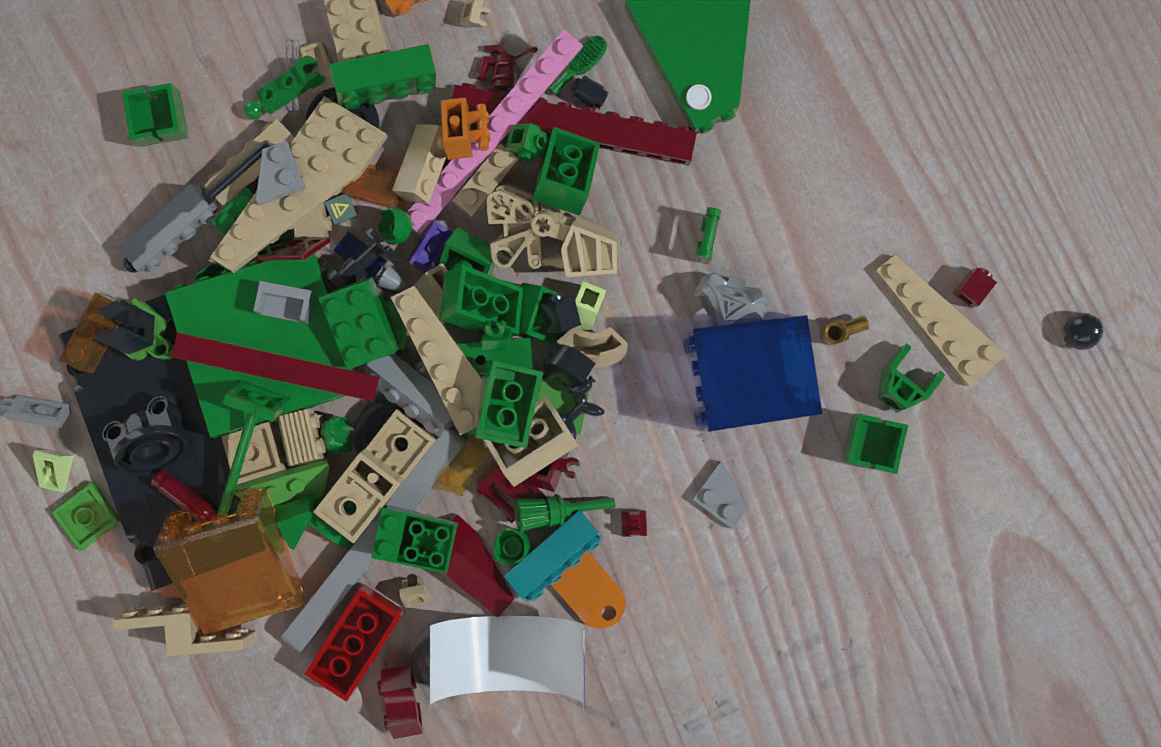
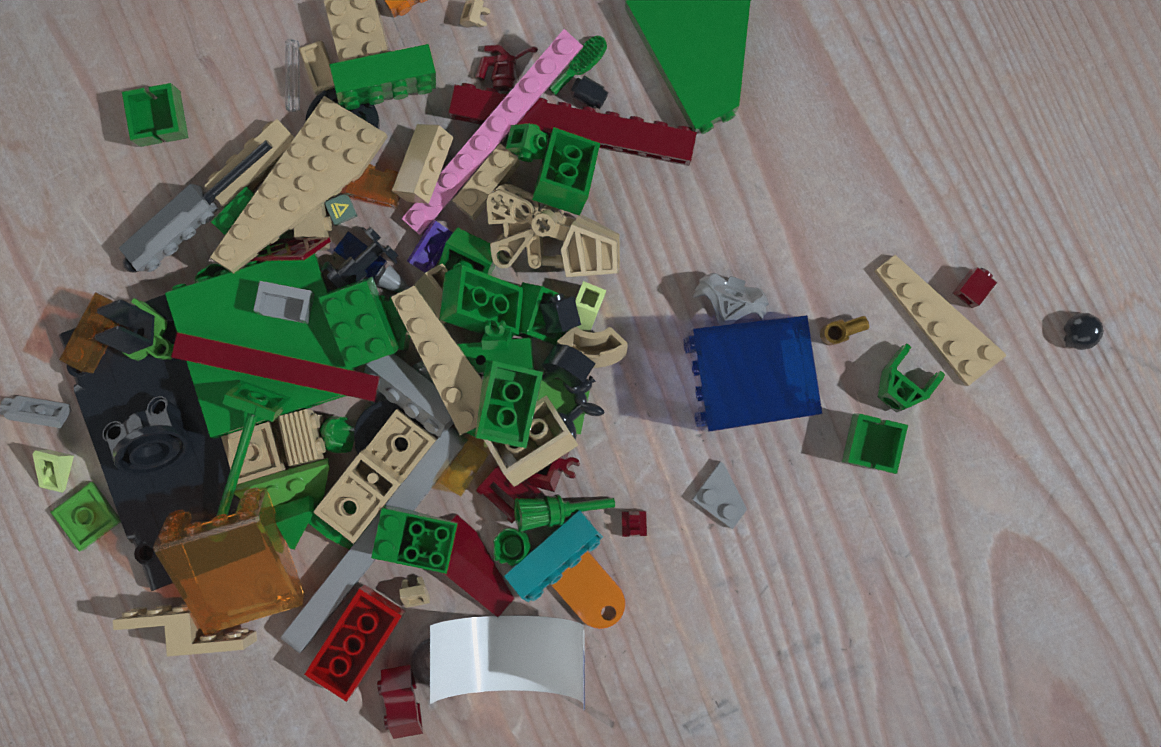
(183, 497): dark red axle -> none
(278, 174): light grey wing -> none
(285, 88): green plate -> none
(395, 225): green hair -> none
(457, 128): orange brick -> none
(698, 97): white piece -> none
(709, 227): green plate -> none

